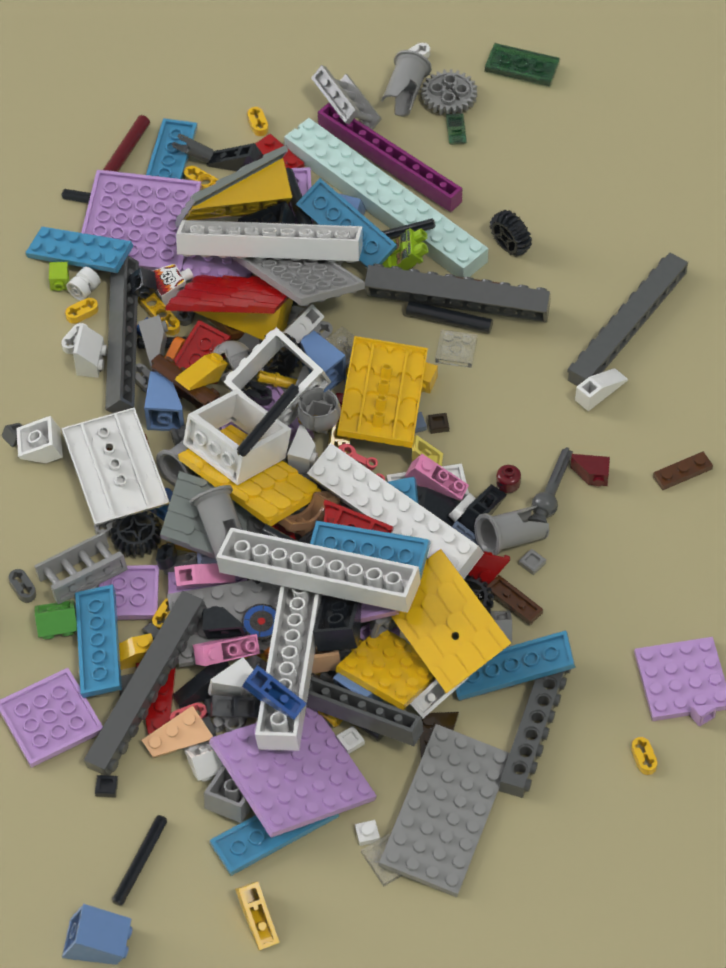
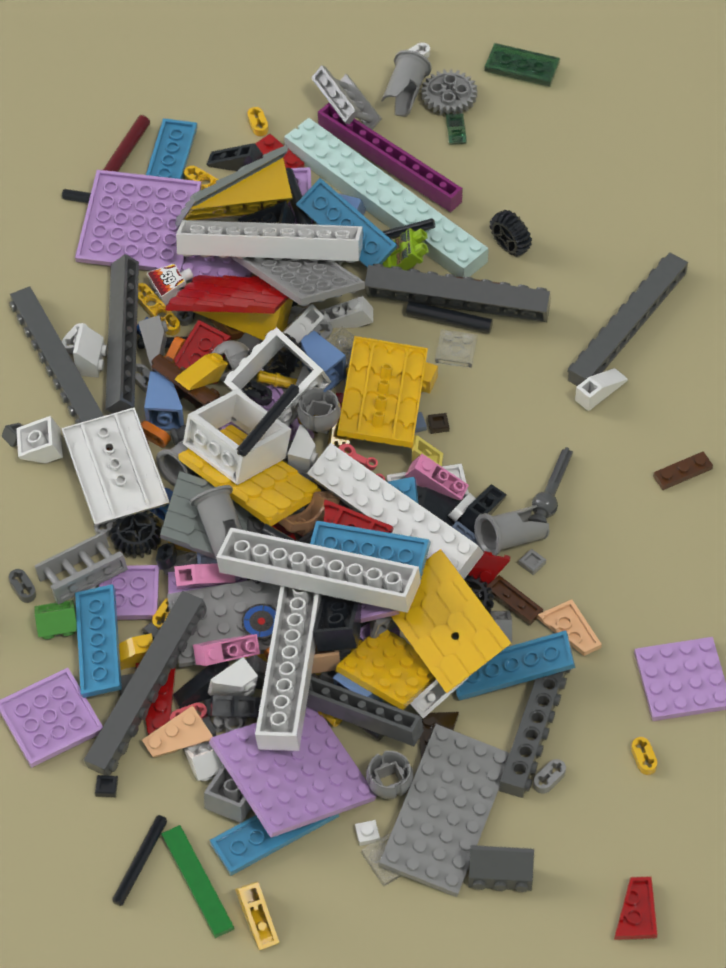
(54, 355): none -> dark grey brick
(58, 275): lime brick -> none
(79, 249): dark azure plate -> none
(81, 310): yellow beam -> none
(83, 283): white wheel -> none
(97, 936): medium blue slope -> none
(143, 283): black brick -> none
(155, 434): none -> orange beam
(194, 149): dark grey piece -> none
(197, 881): none -> green tile
(221, 623): black slope -> none
(273, 693): blue slope -> none
(349, 314): none -> white slope
(350, 739): white plate -> none
(386, 765): none -> light grey piece
(501, 868): none -> dark grey slope
(508, 478): dark red head -> none
(552, 779): none -> light grey beam
(569, 618): none -> light nougat wing
(591, 468): dark red slope -> none
(638, 911): none -> red wing
(703, 713): lavender slope -> none

